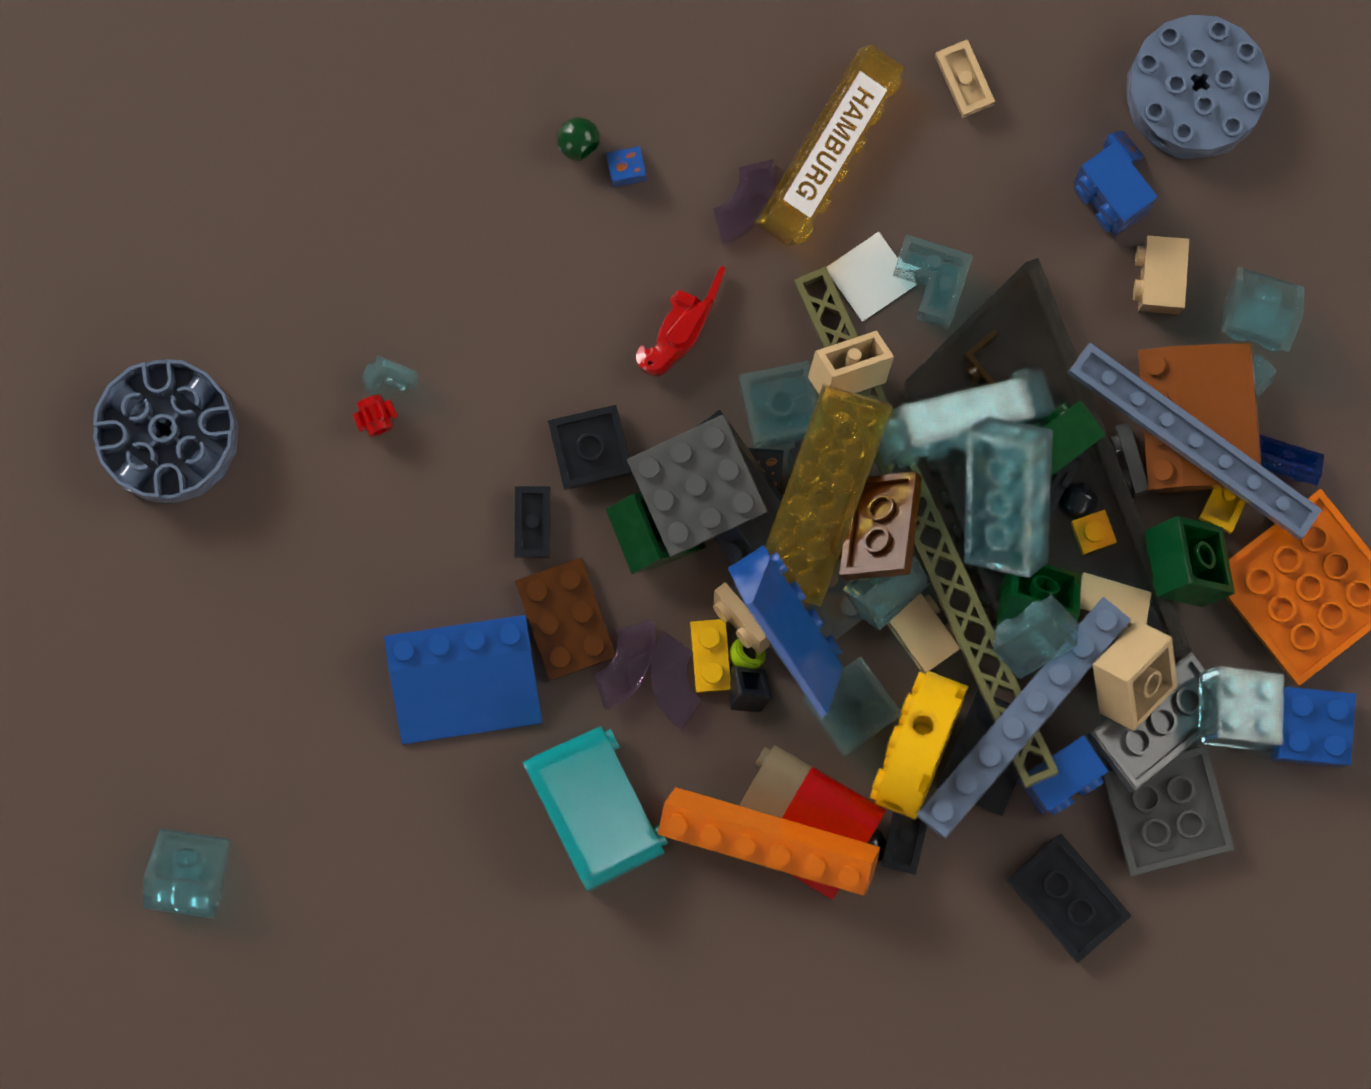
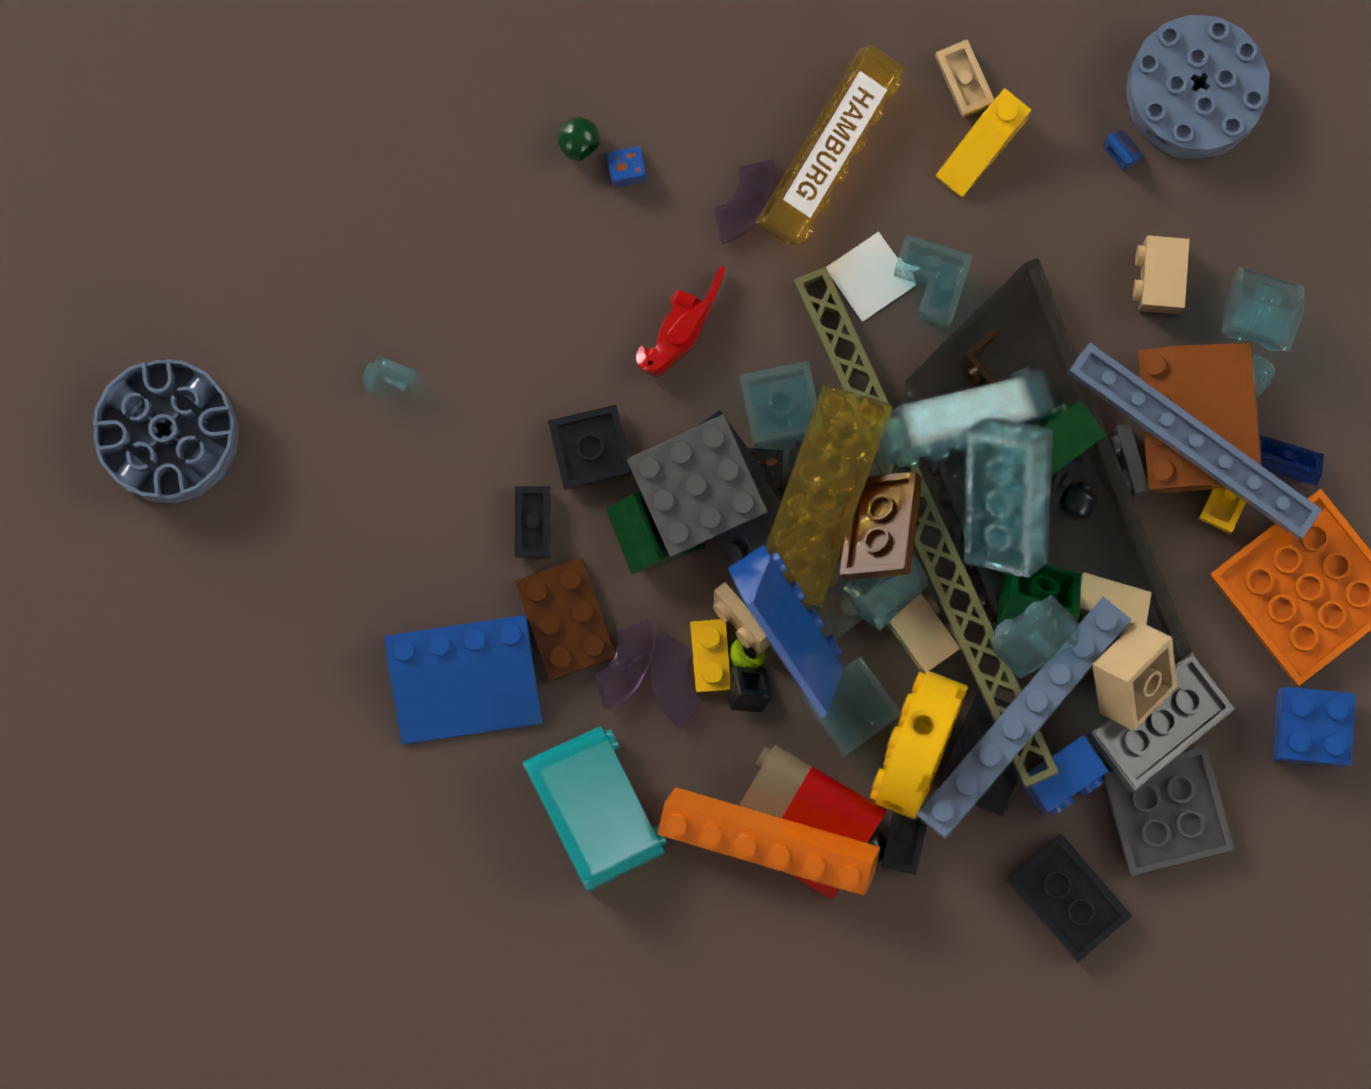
(185, 873): clear light blue slope -> none
(374, 415): red gear -> none
(852, 364): tan brick -> none
(984, 142): none -> yellow slope
(1093, 532): light orange plate -> none
(1114, 190): blue brick -> none
(1189, 561): dark green brick -> none
(1241, 708): clear light blue brick -> none

